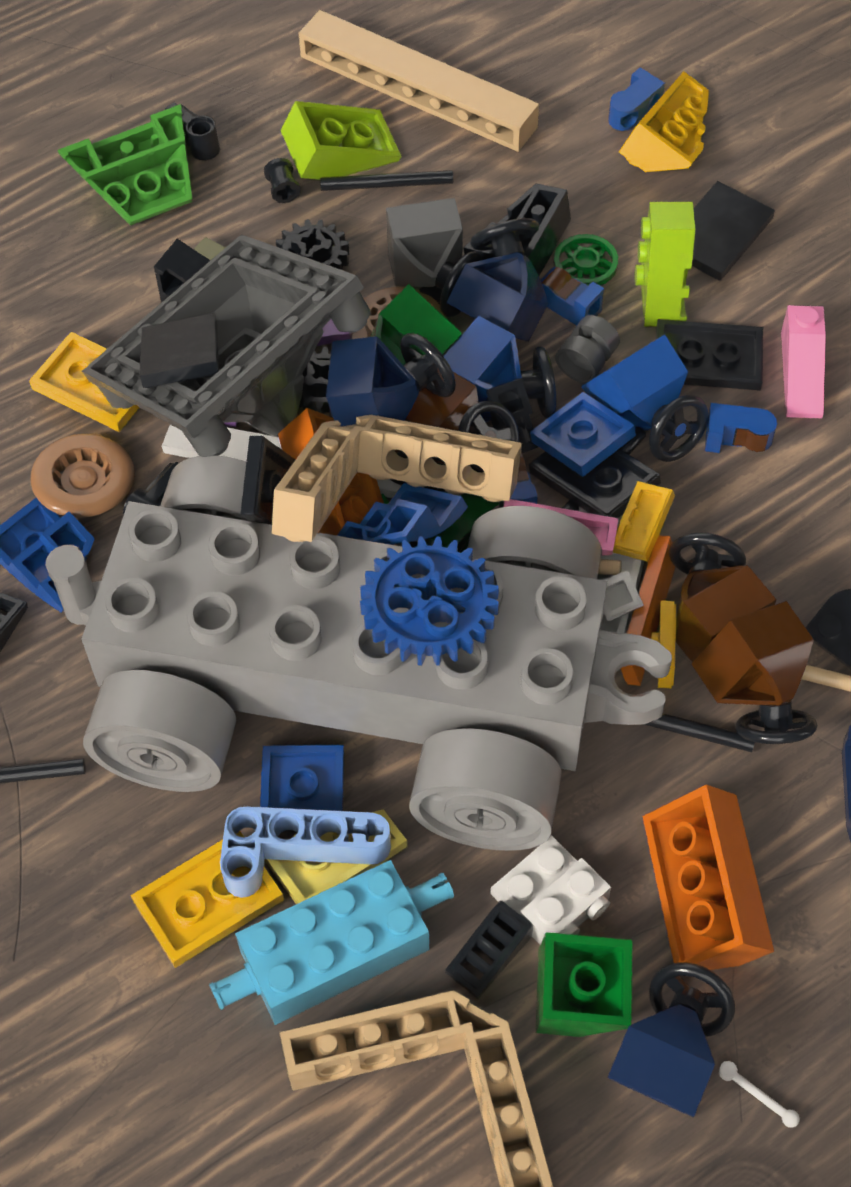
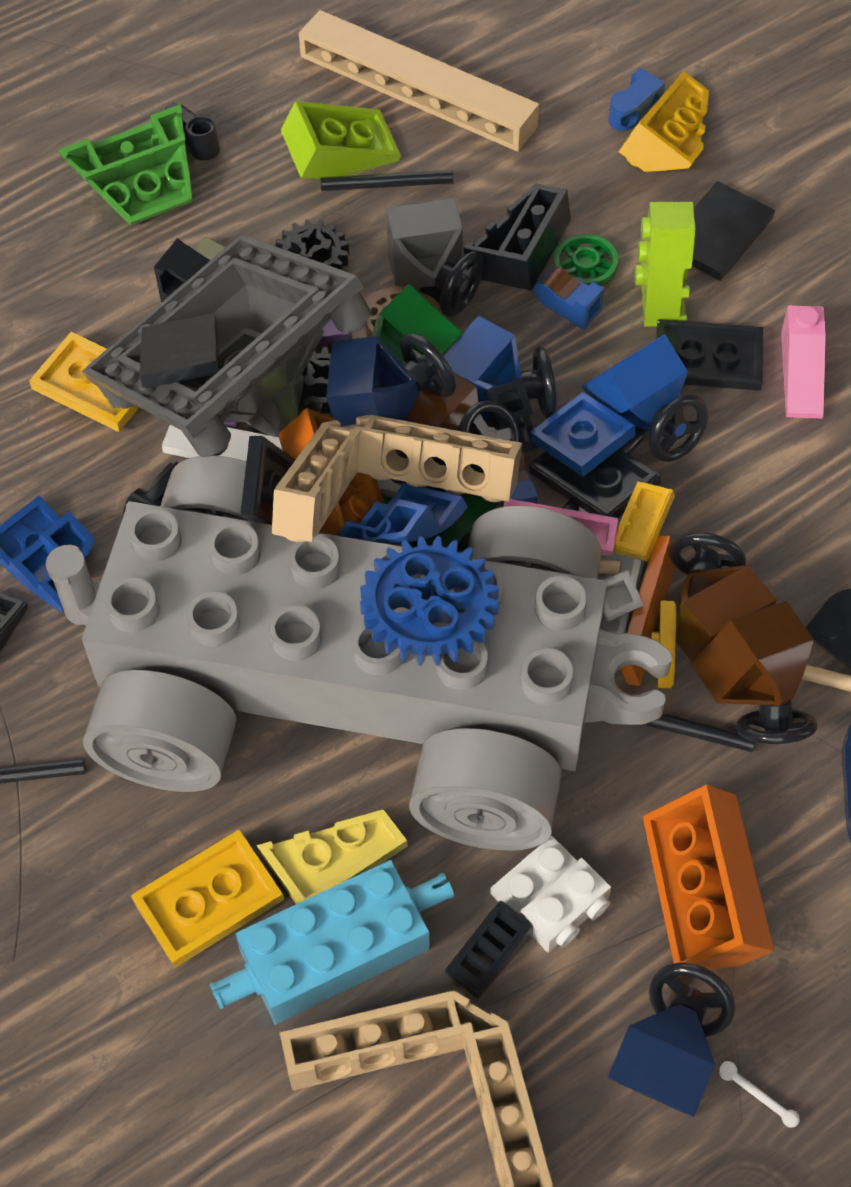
(84, 485): medium nougat wheel -> none
(279, 174): black bush -> none
(303, 777): blue plate -> none
(305, 845): light blue beam -> none
(503, 287): dark blue piece -> none
(583, 985): green slope -> none
(587, 348): dark grey wheel -> none
(739, 427): blue leg -> none

